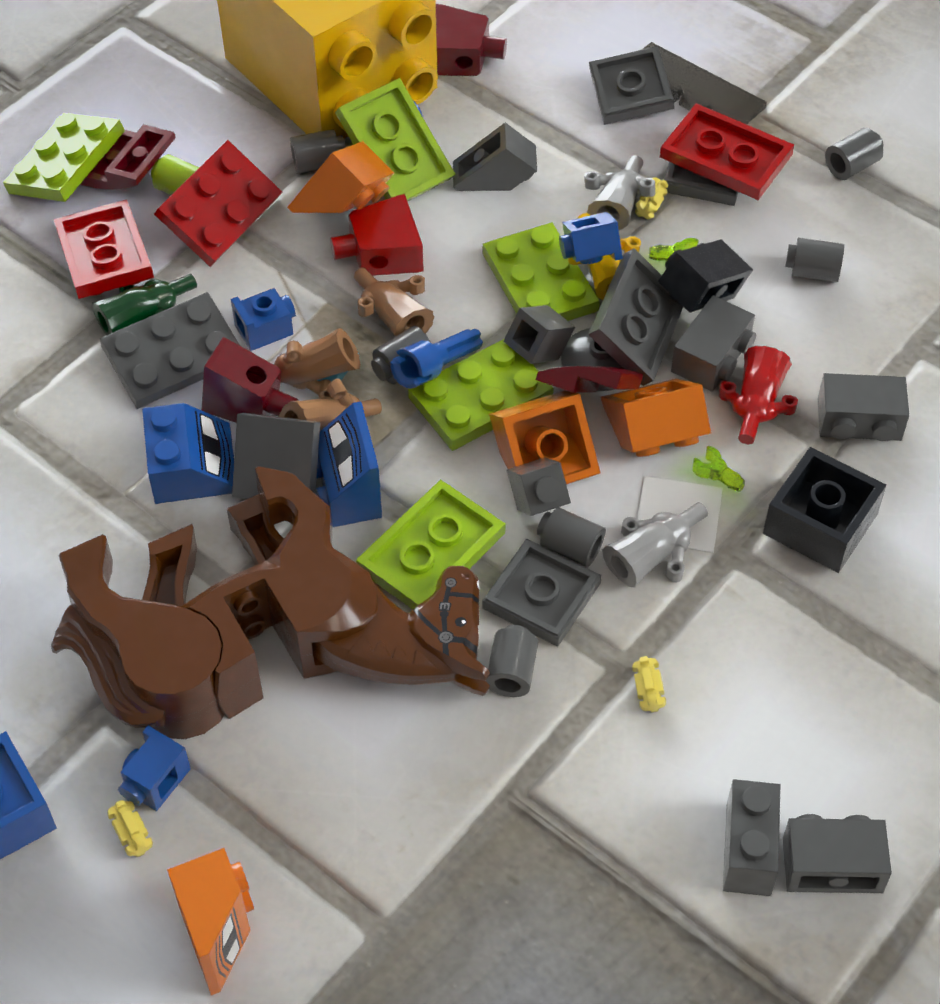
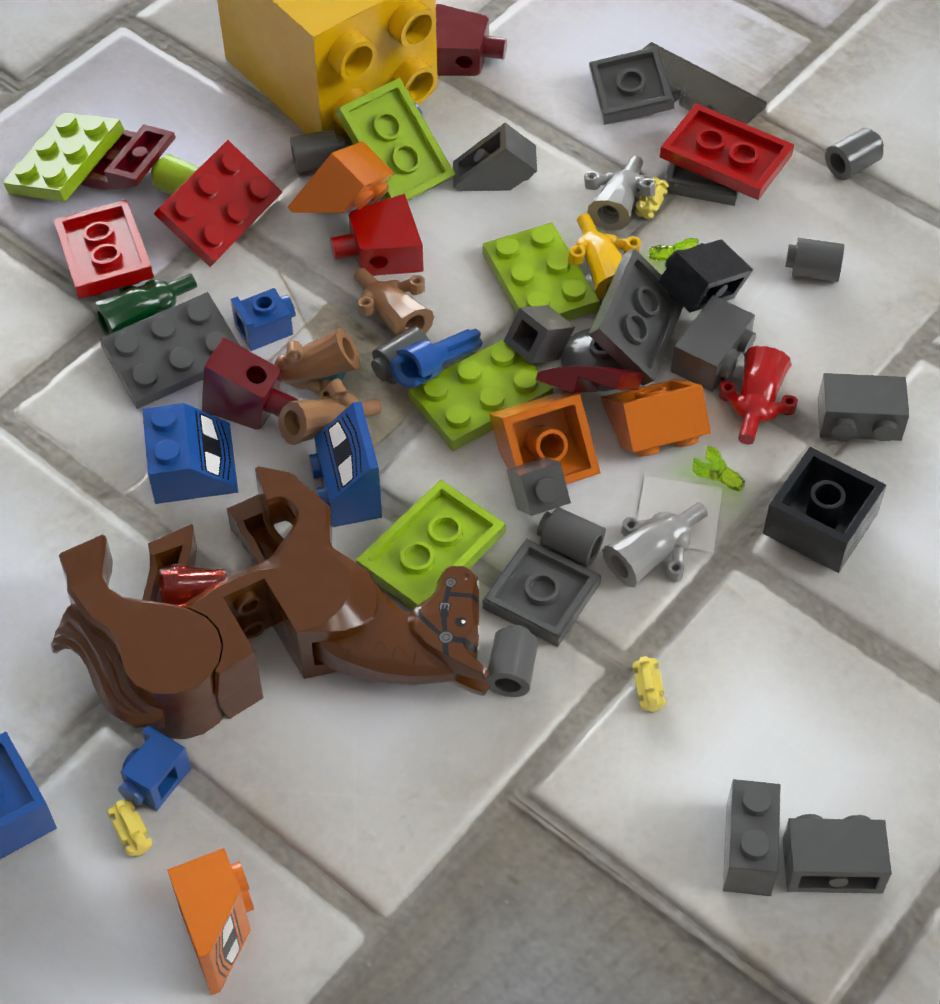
(186, 582): none -> clear red cone
(277, 445): dark grey tile -> none
(591, 239): blue brick -> none

